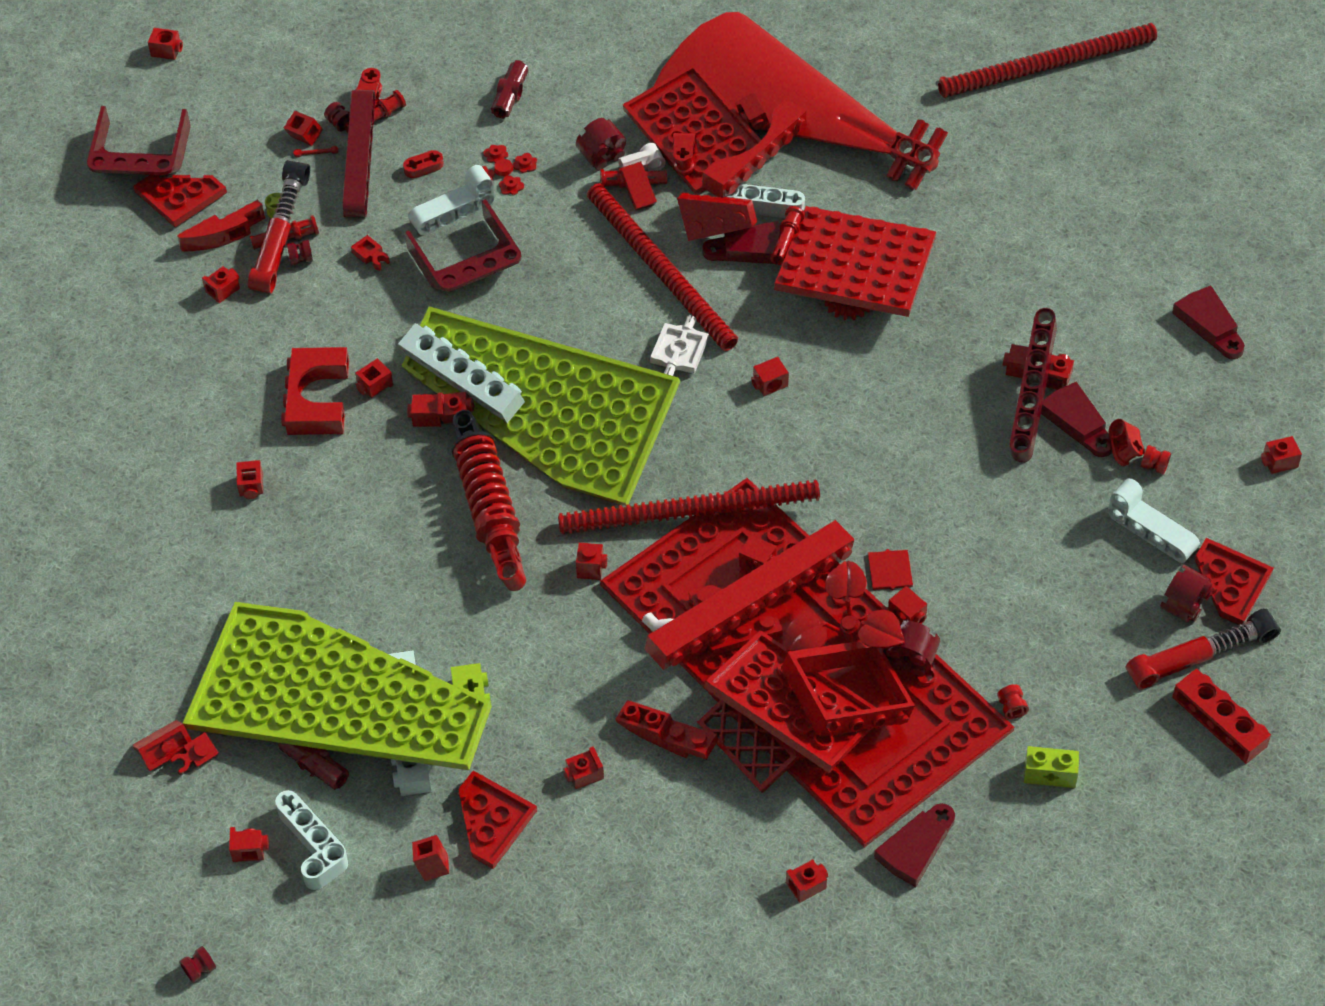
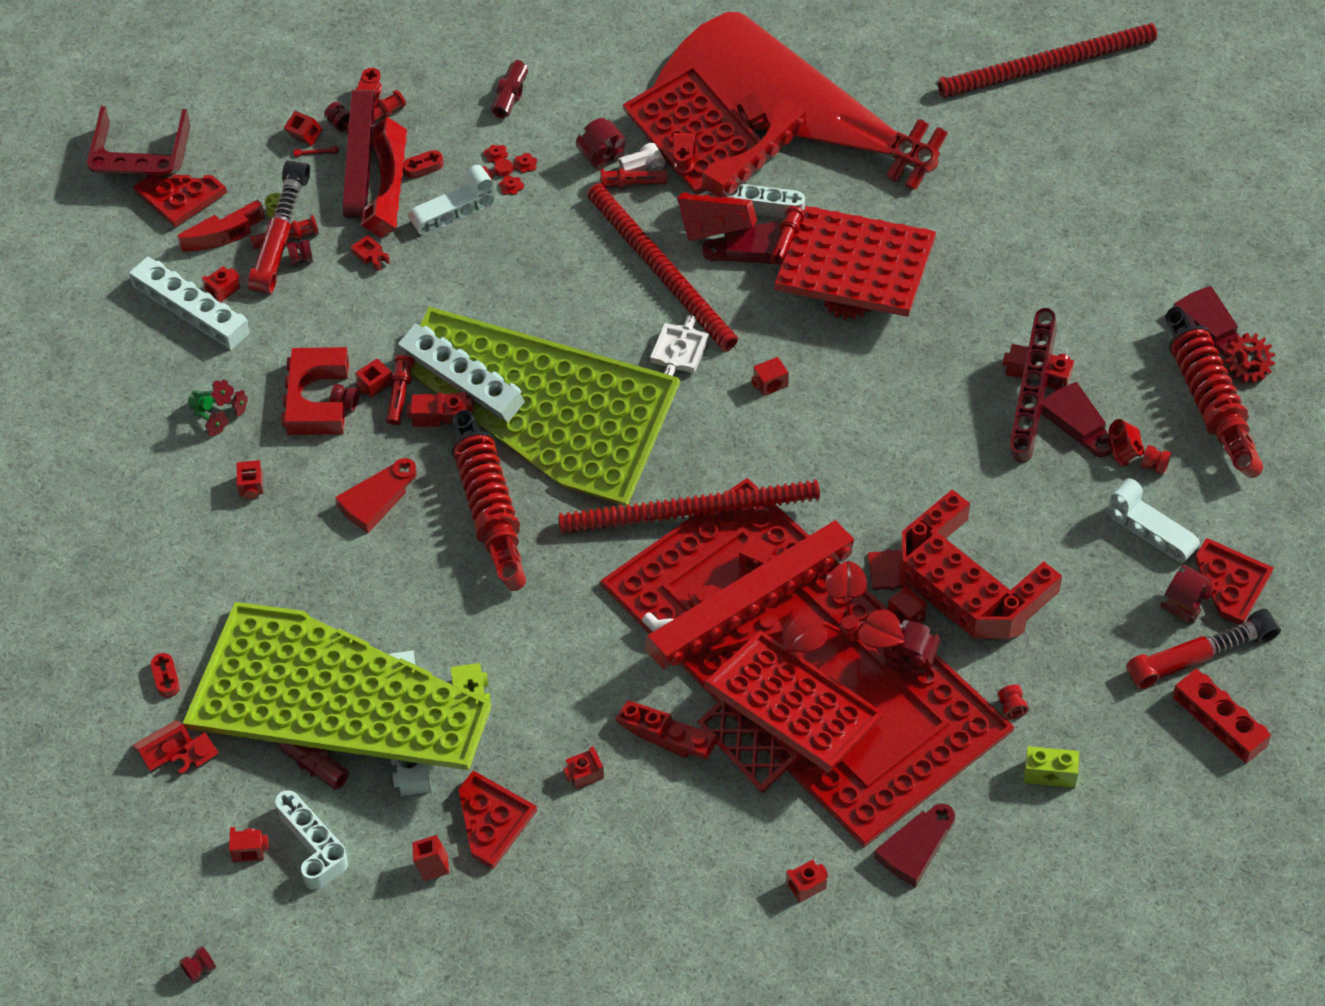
(160, 676): none -> red beam
(165, 43): red brick -> none
(189, 302): none -> light aqua brick
(221, 394): none -> dark red plant
(349, 397): none -> dark red wheel
(376, 496): none -> red piece
(389, 145): none -> red arch
(400, 383): none -> red pin
(465, 272): dark red windscreen -> none
(590, 561): red brick -> none
(638, 185): red tile -> none
(839, 656): red window -> none
(962, 586): none -> red wedge
(1212, 390): none -> piece
(1256, 352): none -> red gear
(1281, 455): red brick -> none

